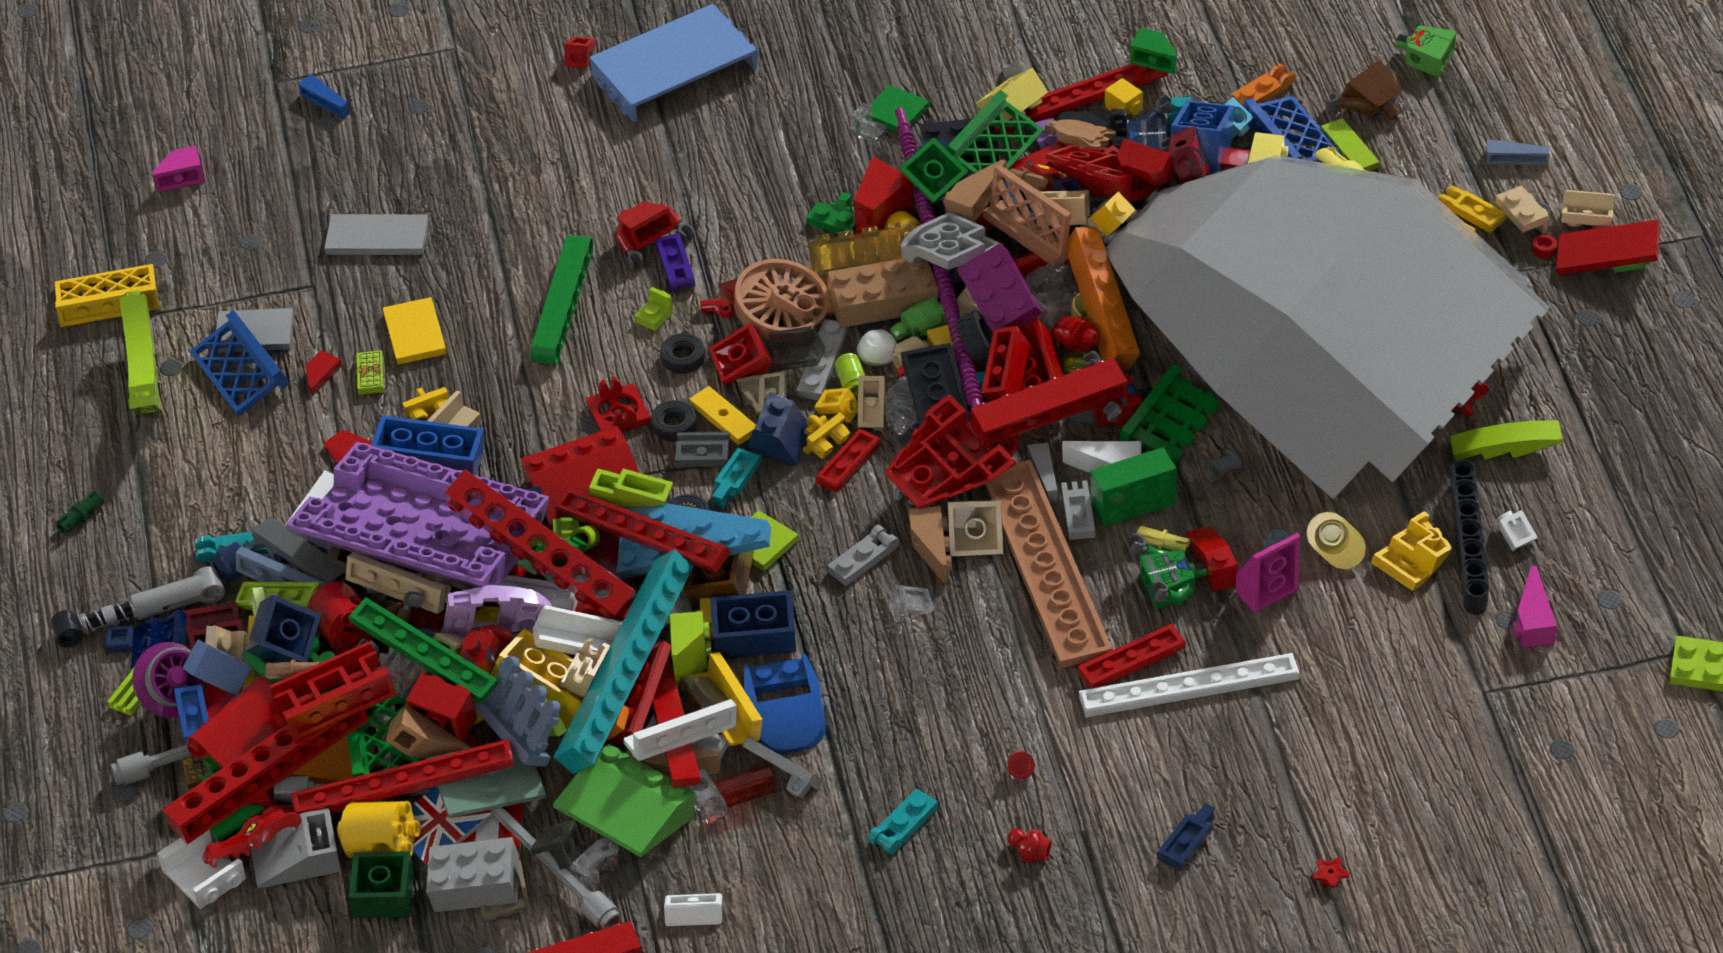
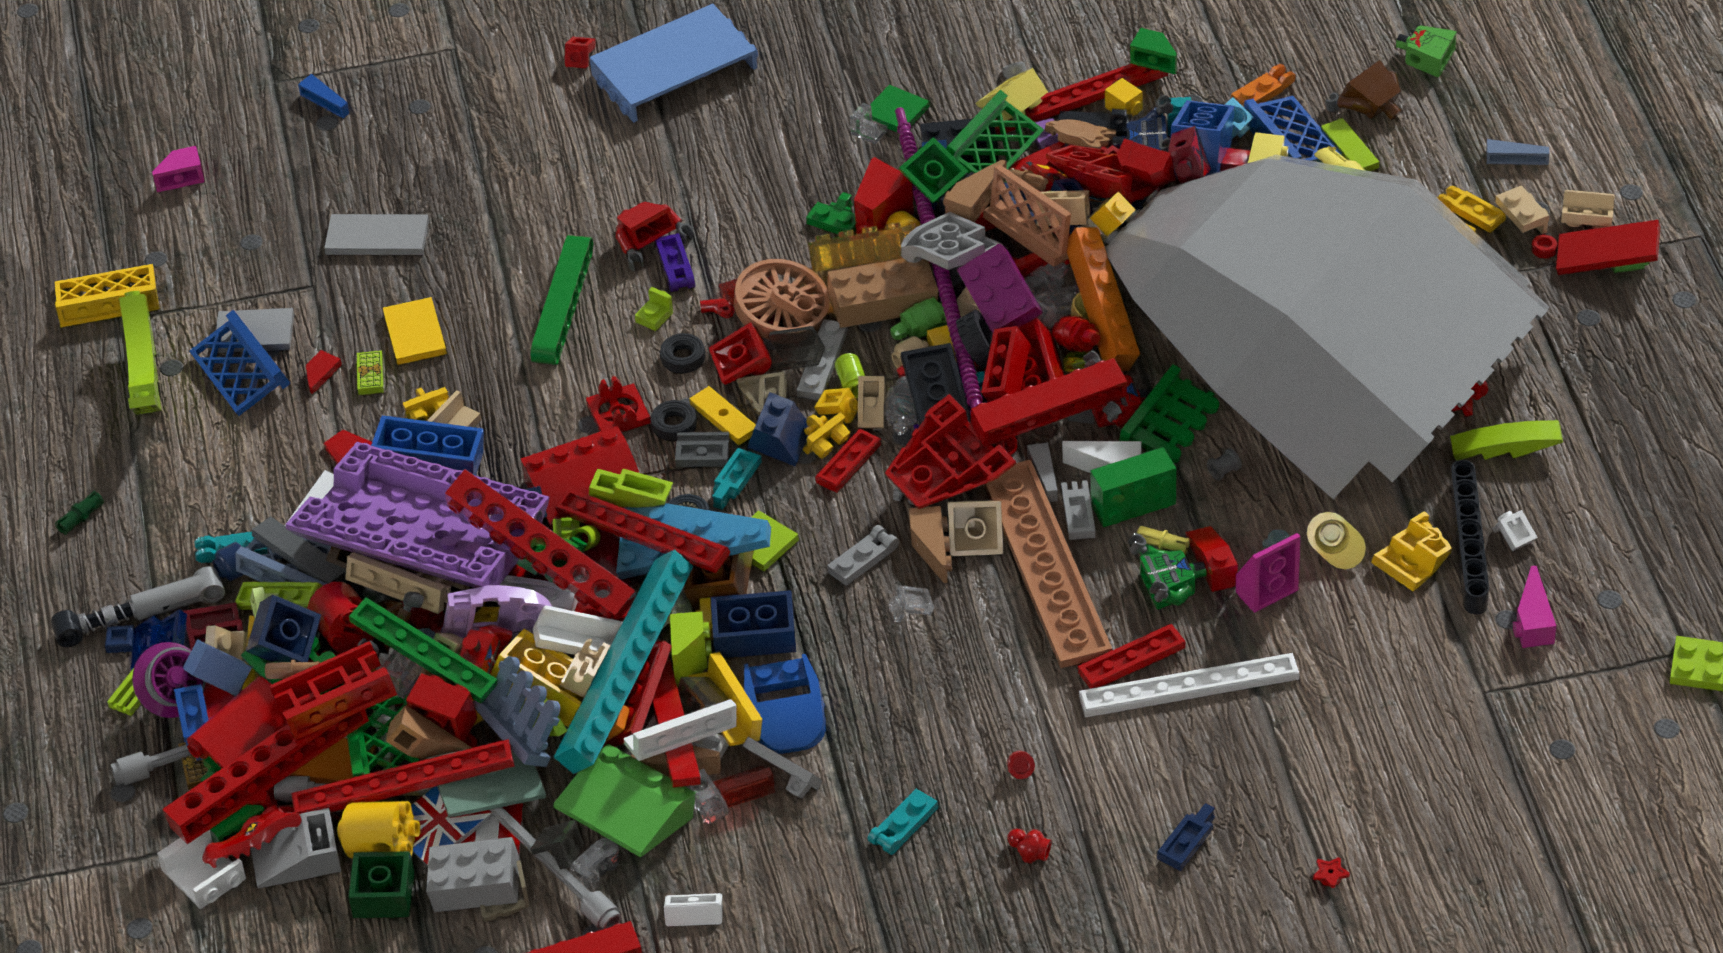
(876, 347): white piece -> none

